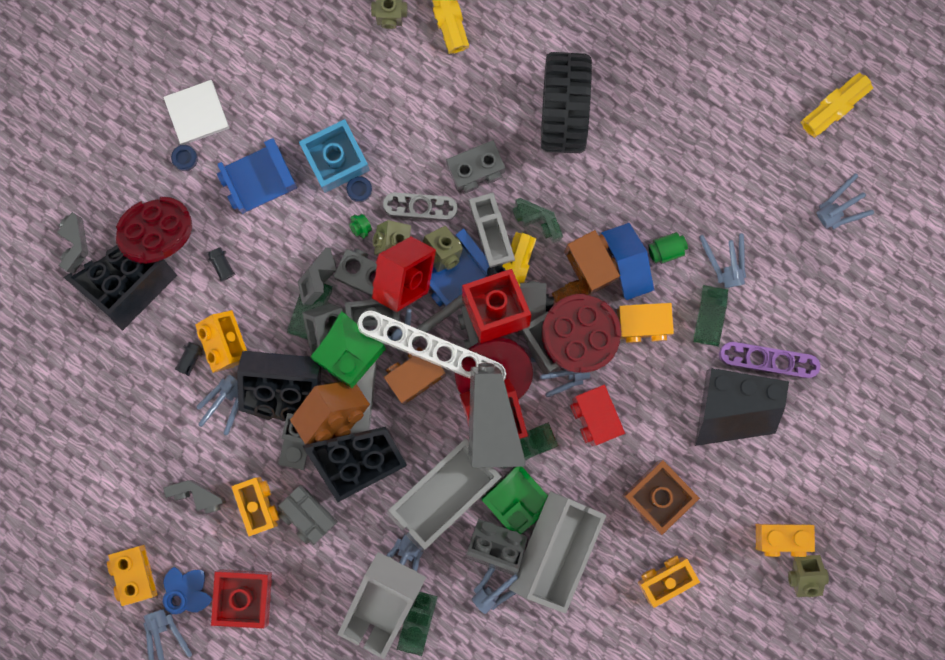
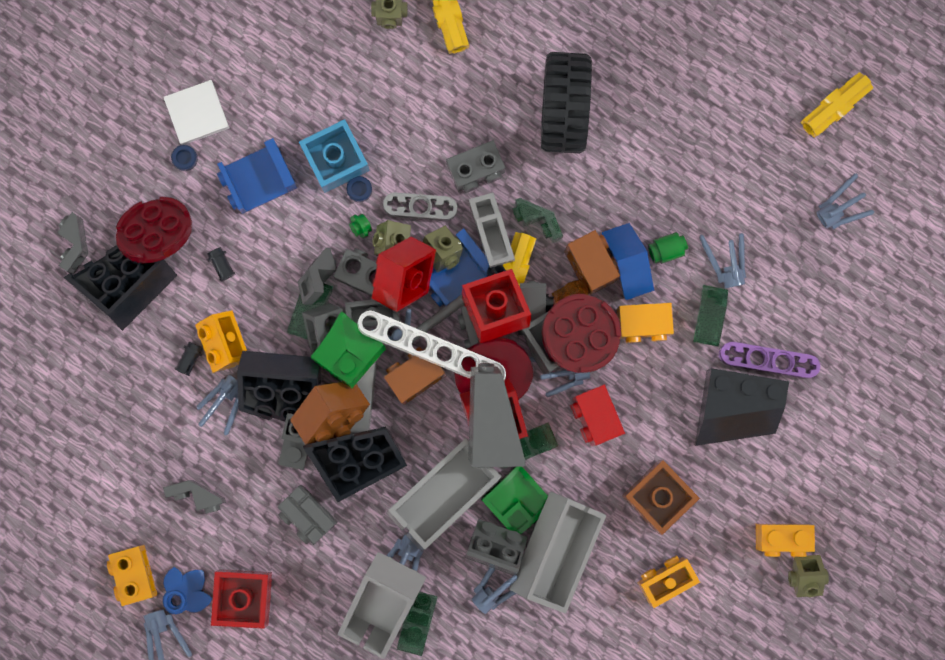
(255, 506): light orange brick -> none

